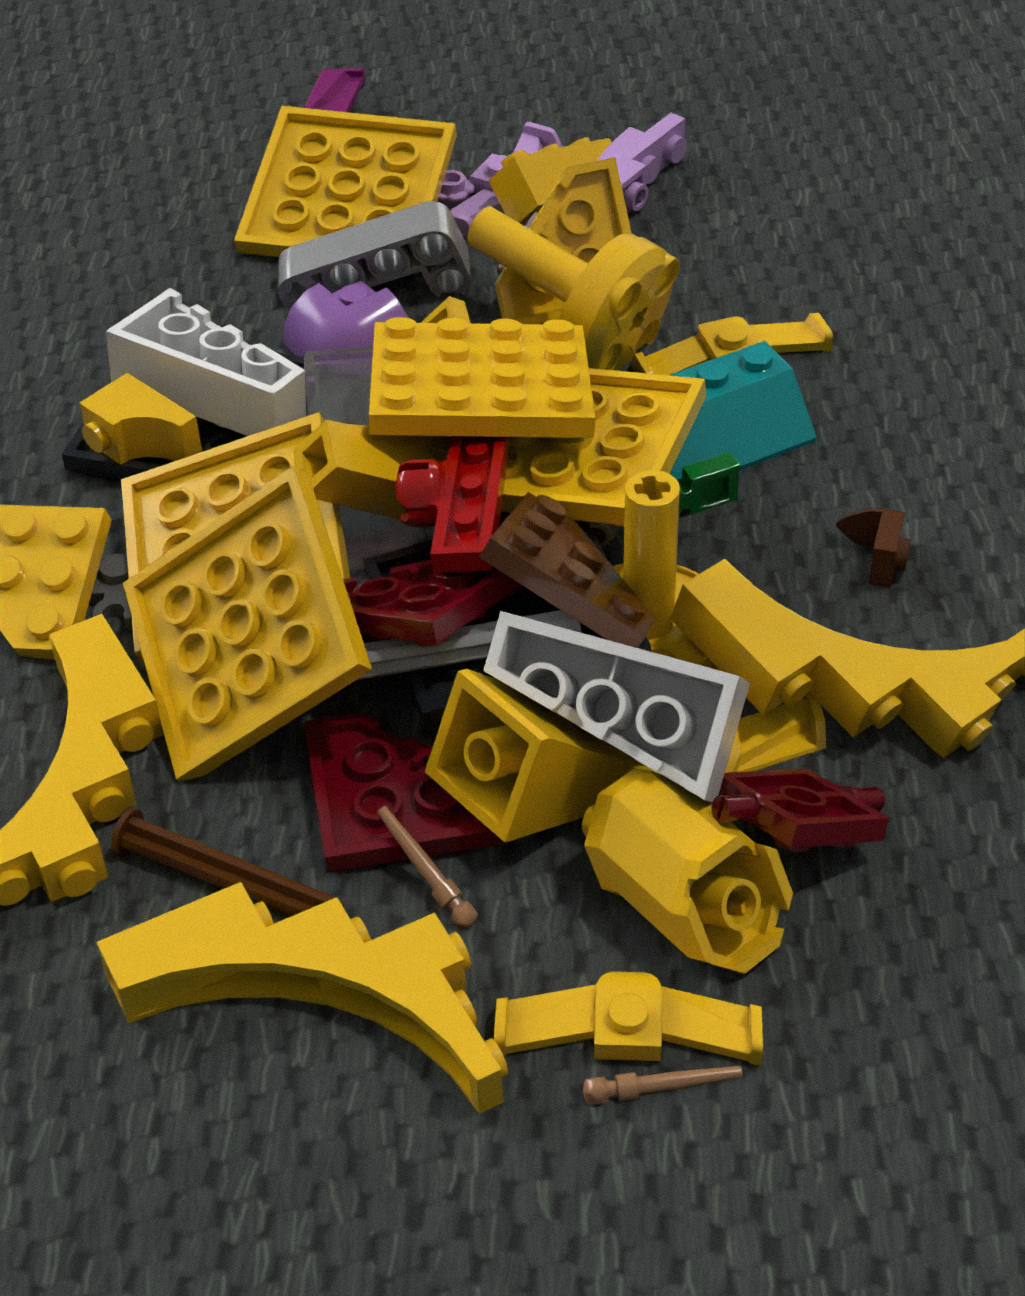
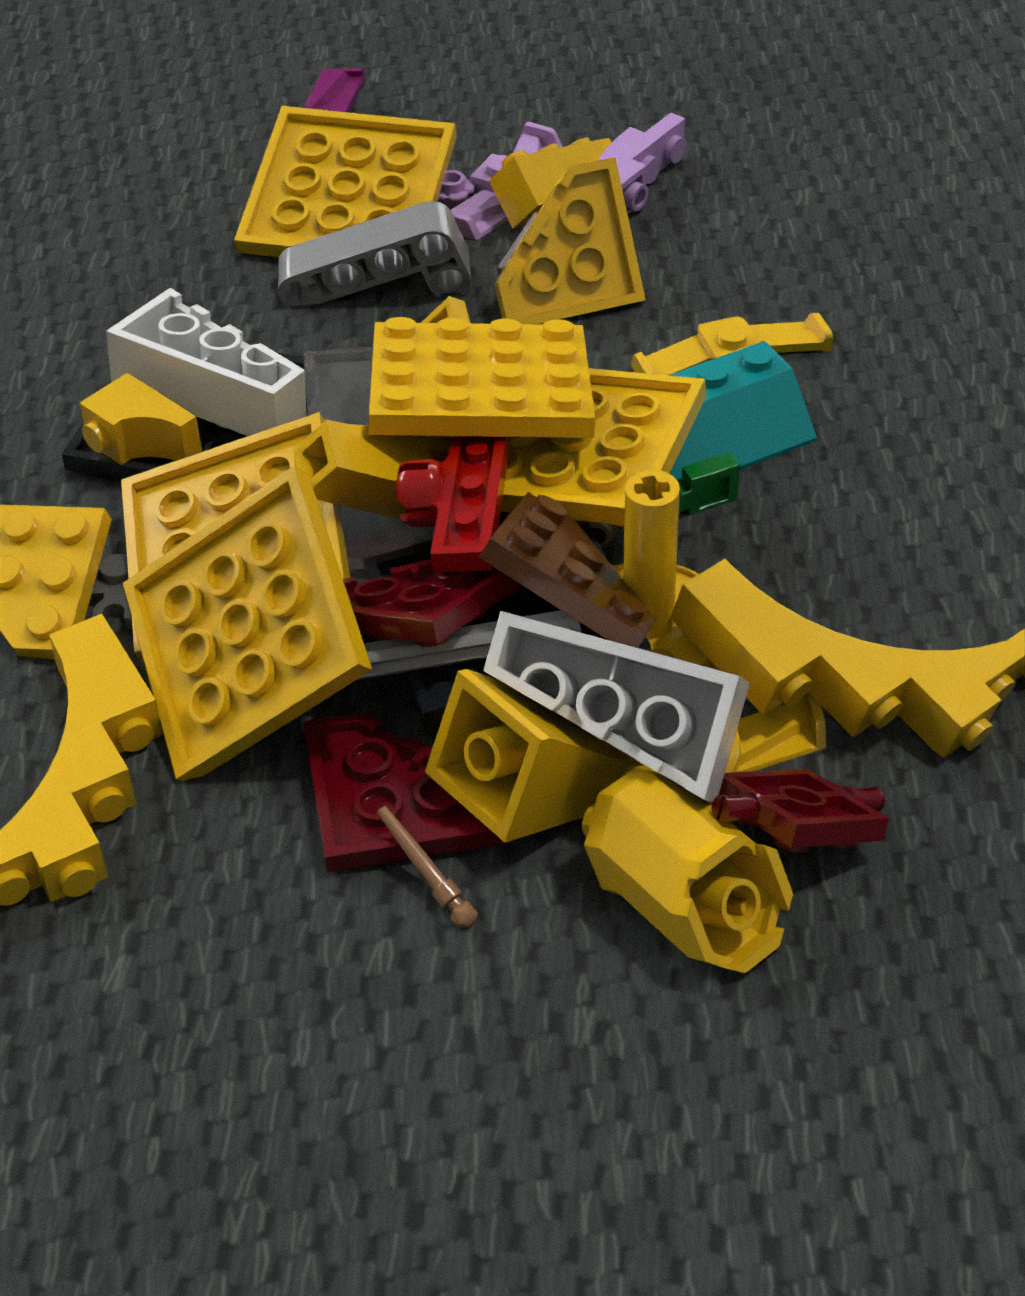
(212, 865): reddish brown axle -> none
(234, 950): yellow arch -> none
(339, 318): medium lavender brick -> none
(613, 296): yellow piece -> none
(629, 1020): yellow plate -> none
(629, 1086): medium nougat piece -> none
(884, 532): reddish brown plate -> none

